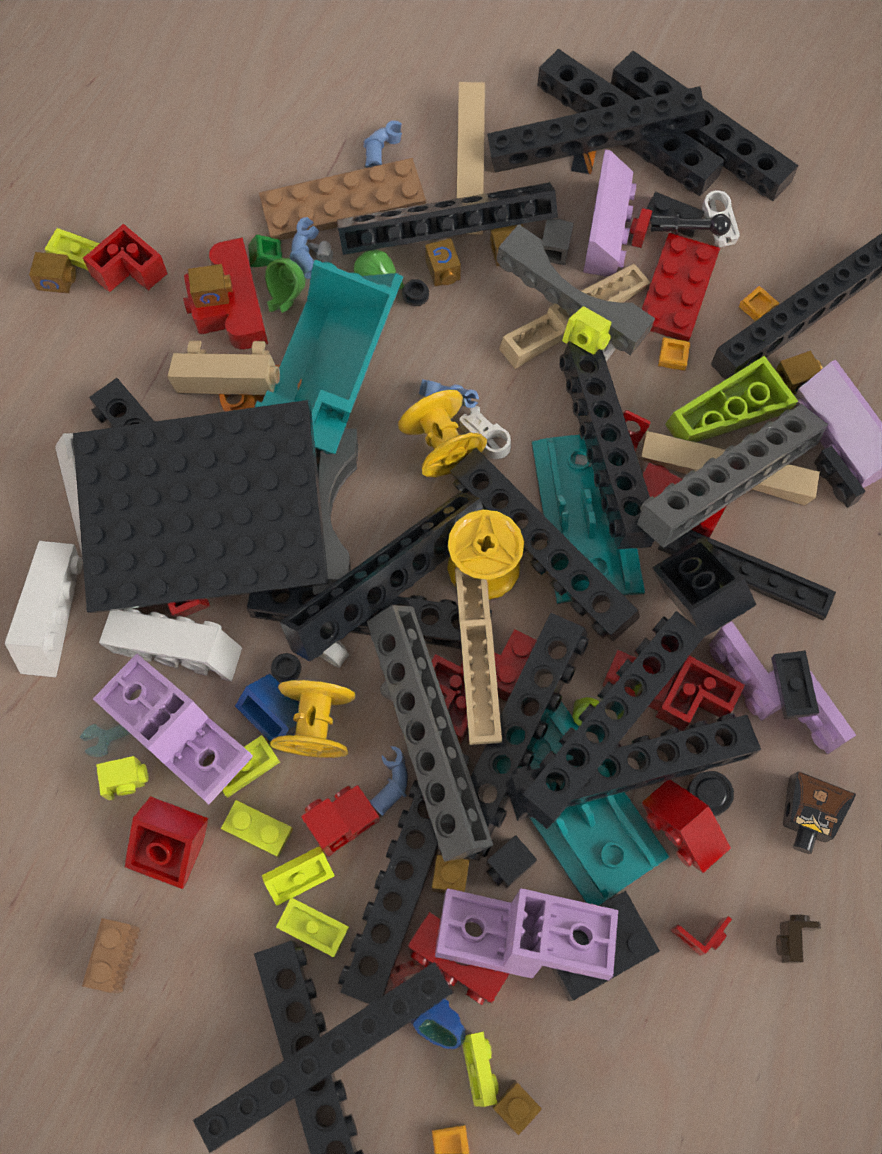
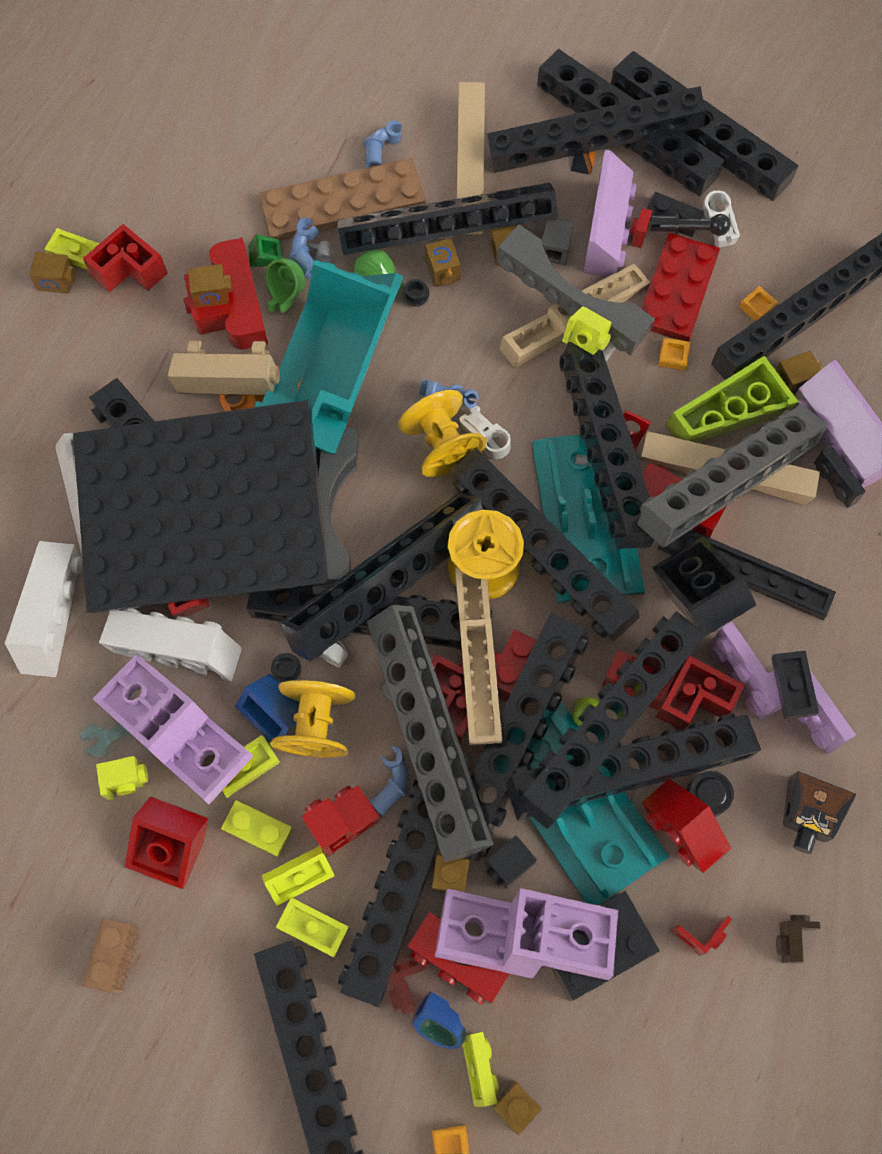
(322, 1057): black brick -> none

